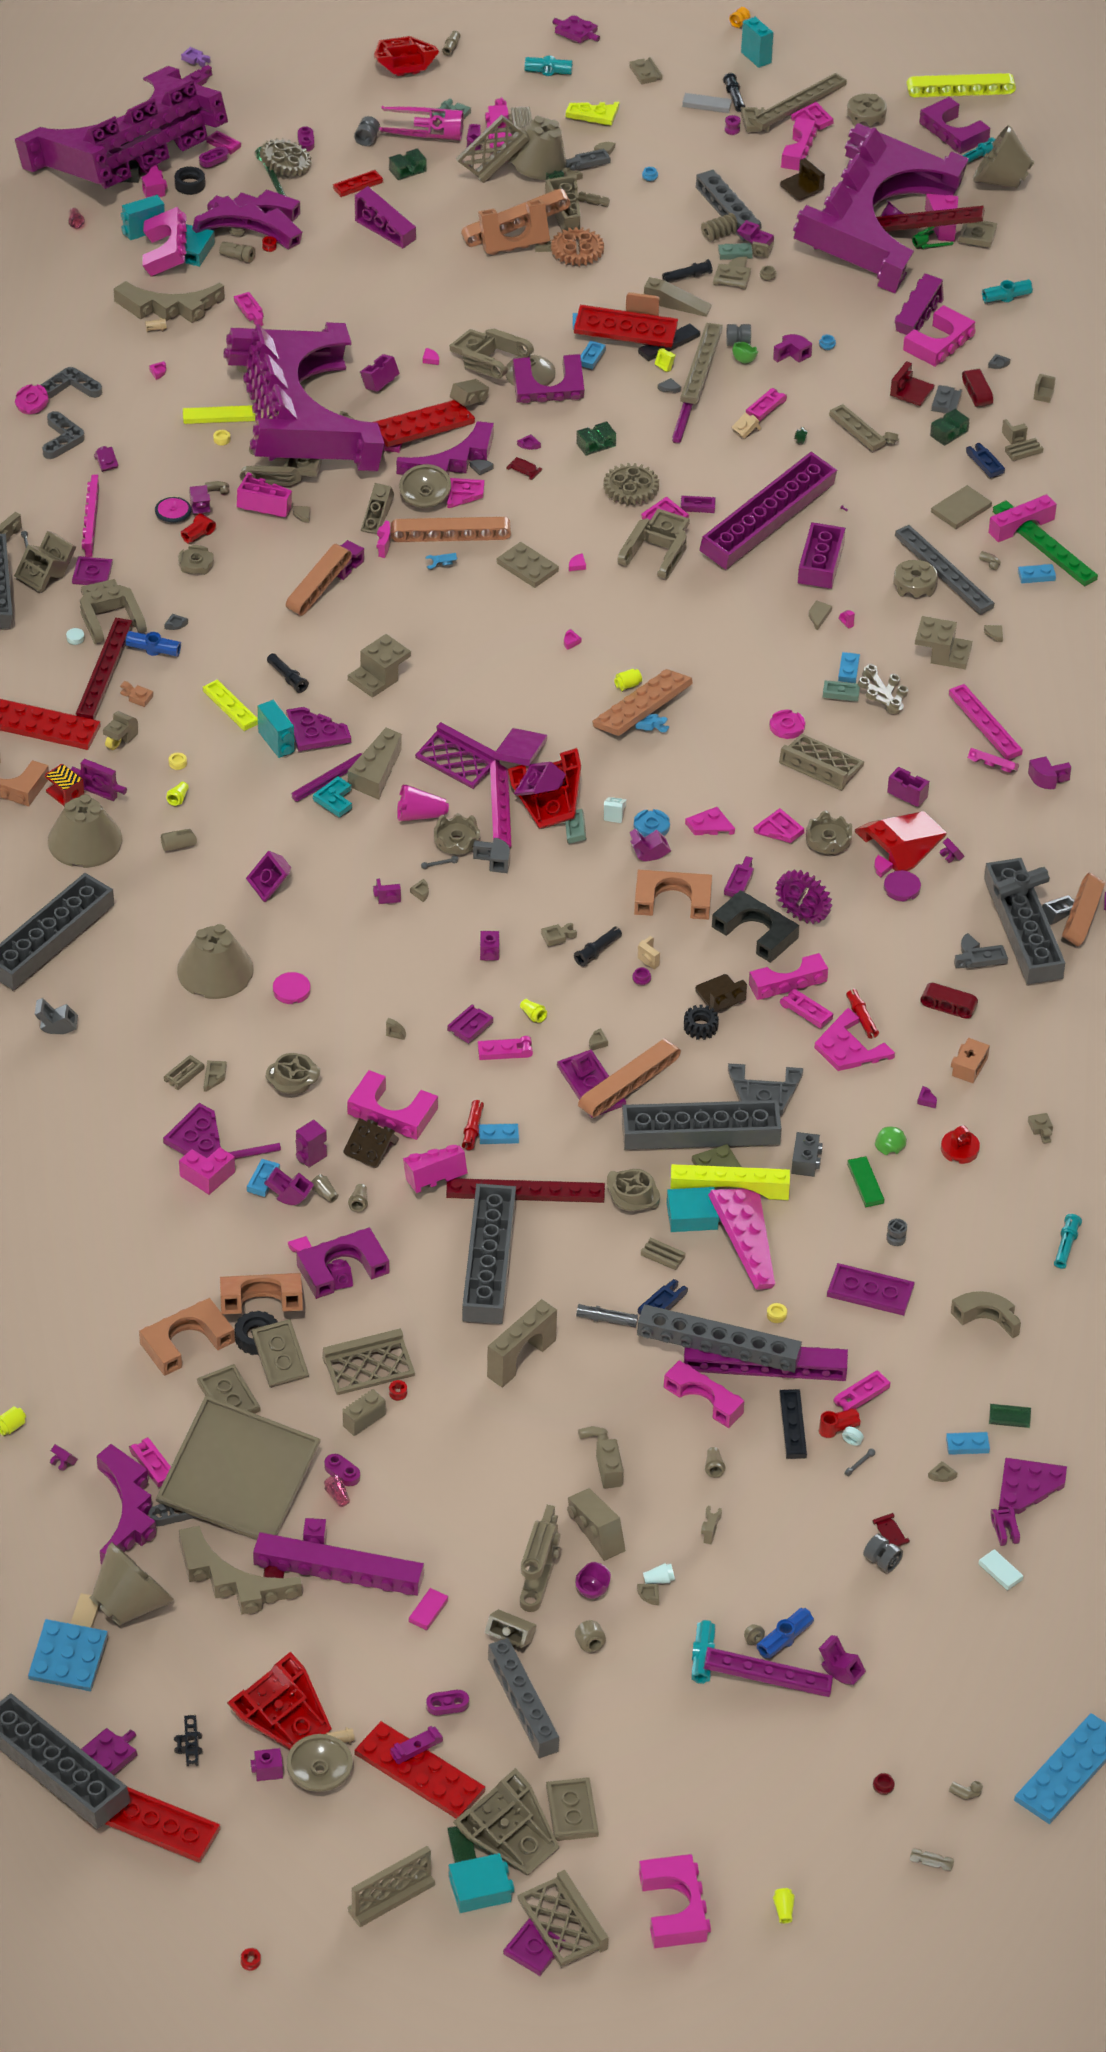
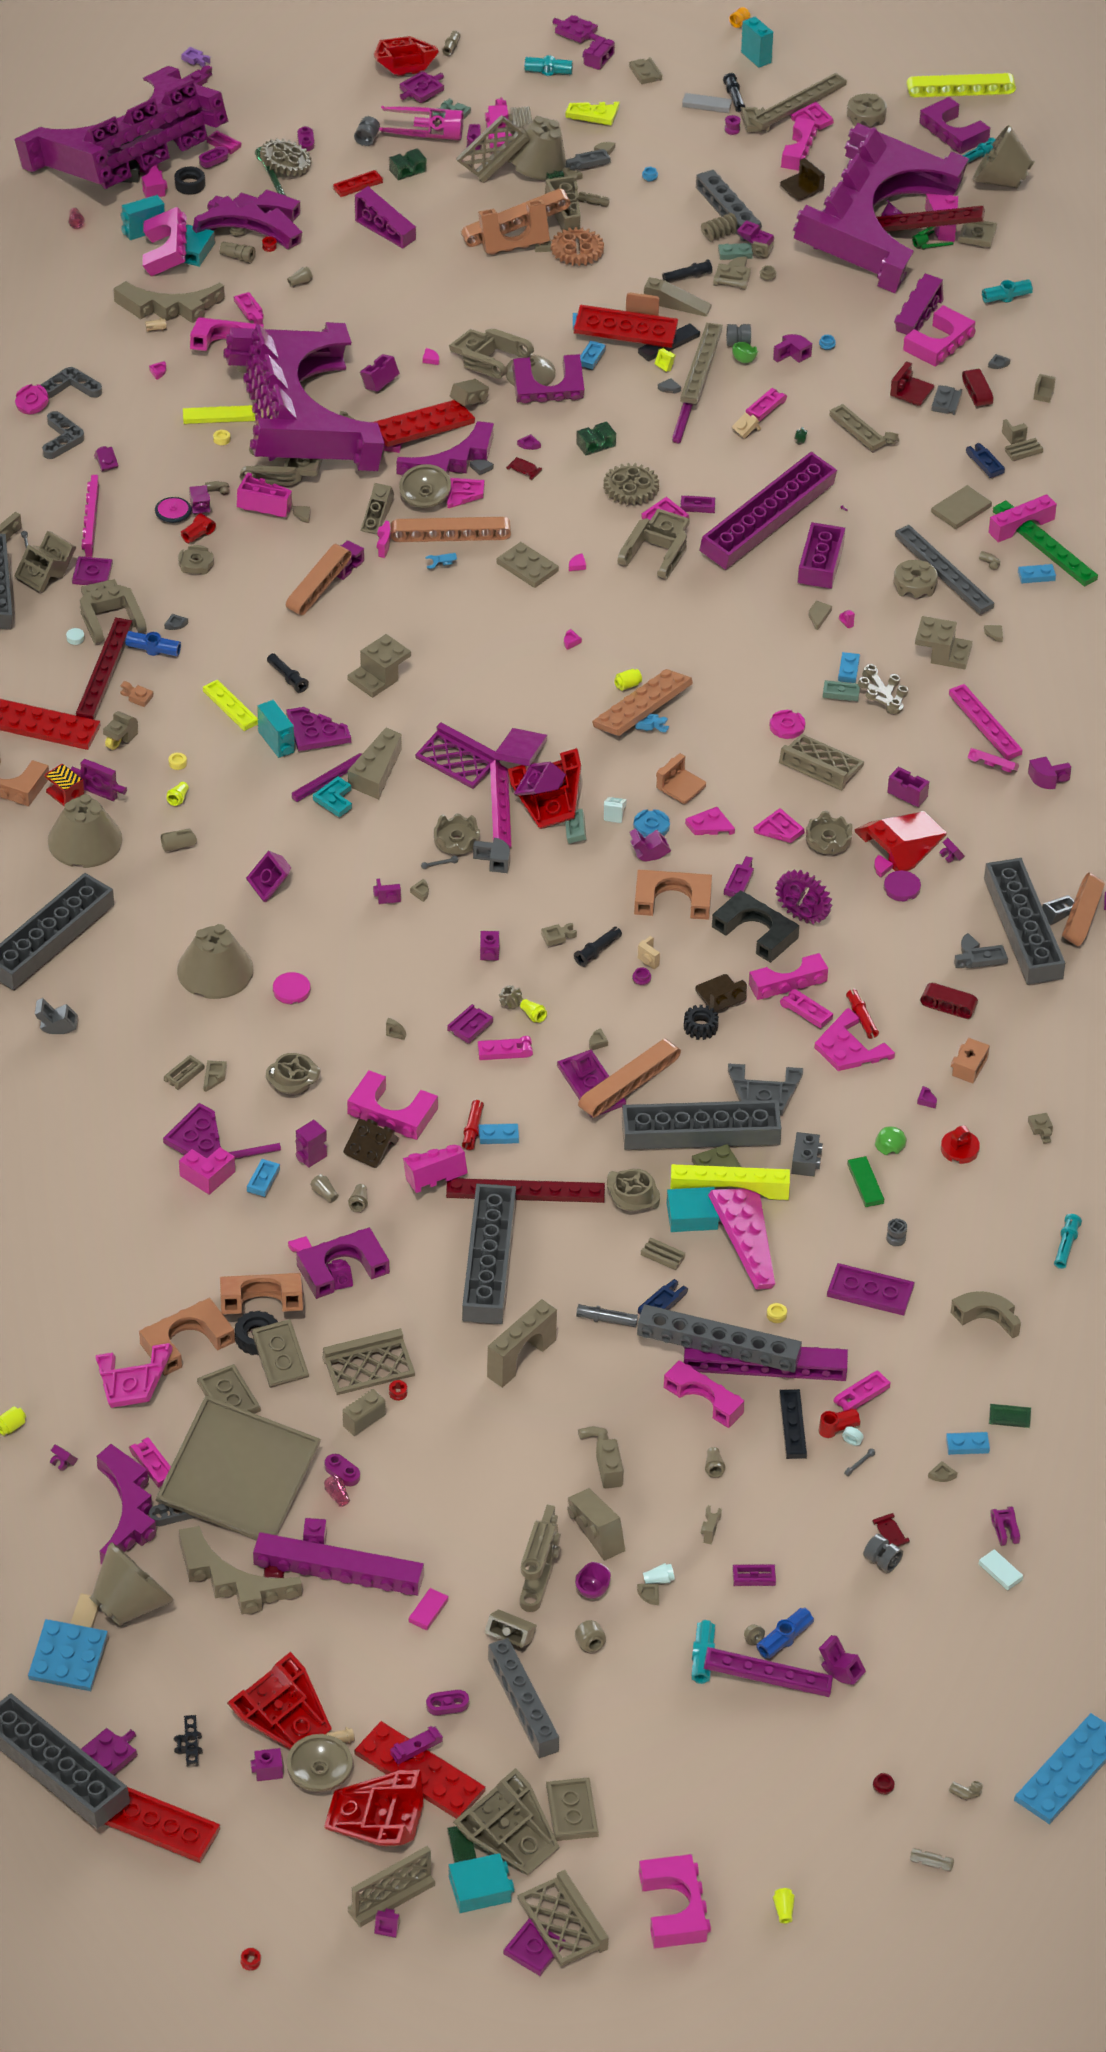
(133, 1383): none -> dark pink wing
(209, 329): none -> dark pink arch
(289, 1190): magenta brick -> none
(301, 276): none -> dark tan cone
(379, 1809): none -> red wedge
(387, 1923): none -> magenta tile
(419, 804): dark pink cone -> none
(422, 86): none -> magenta plate
(510, 997): none -> dark tan gear
(598, 52): none -> magenta brick
(677, 781): none -> nougat bracket
(754, 1578): none -> magenta tile
(949, 427): clear green brick -> none
(1021, 882): dark grey piece -> none
(1029, 1483): magenta plate -> none

